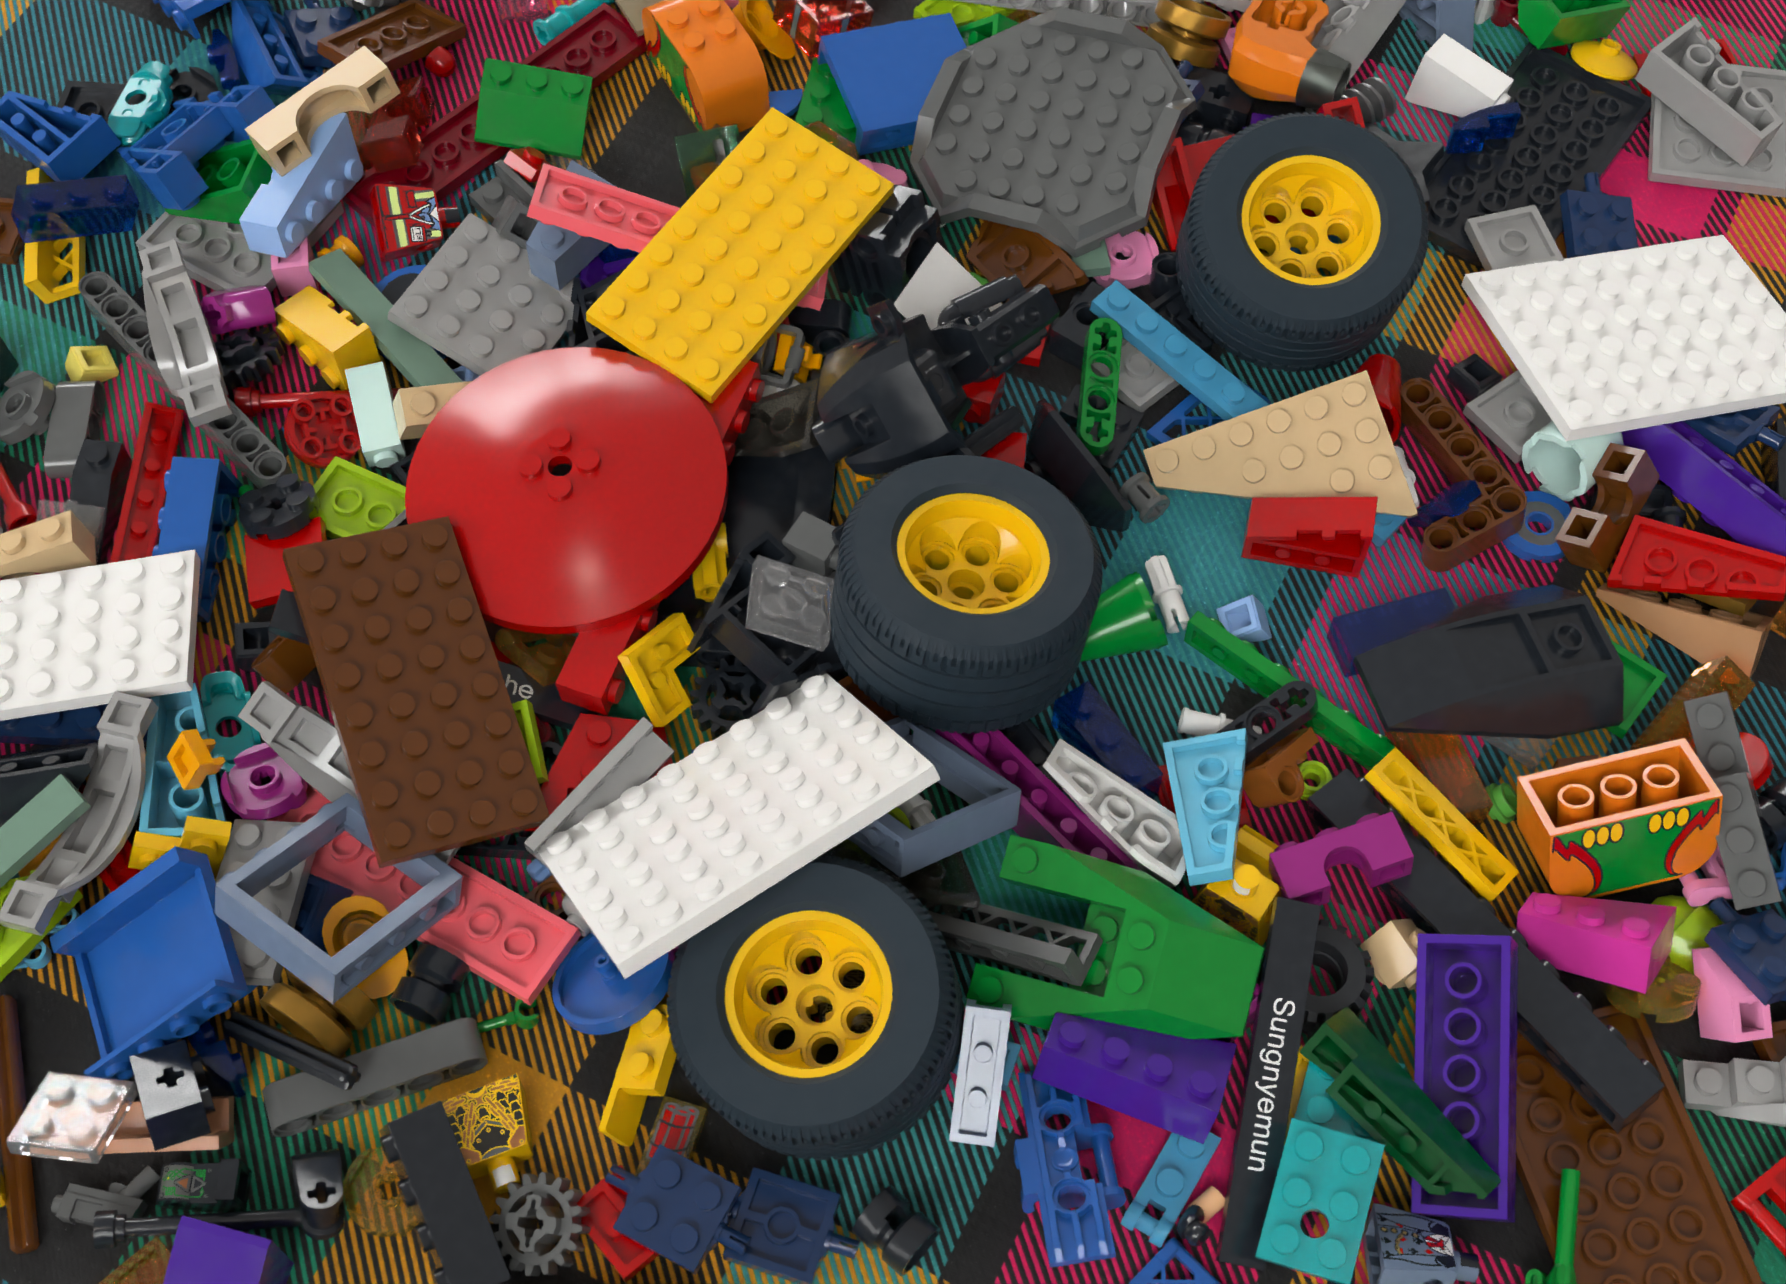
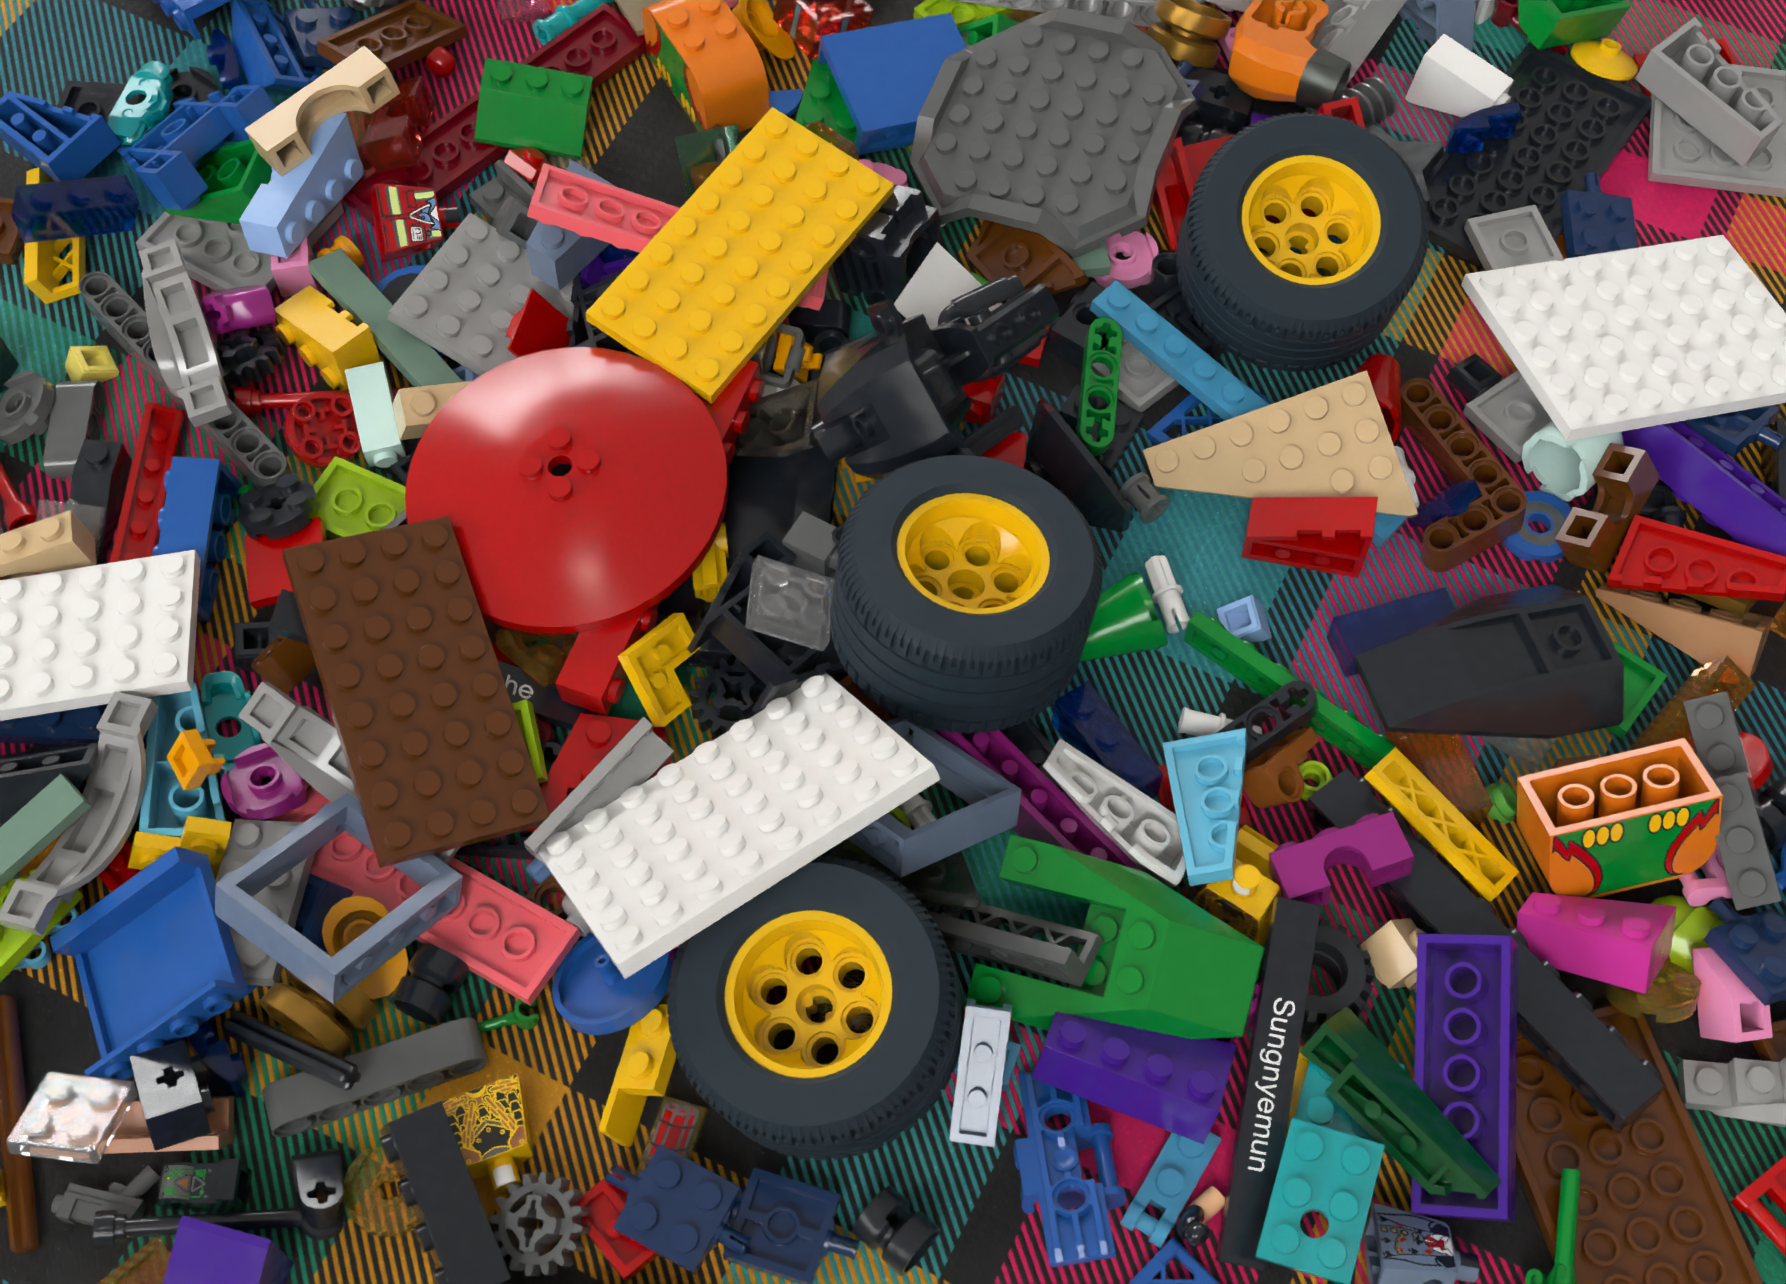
(537, 327): none -> red piece

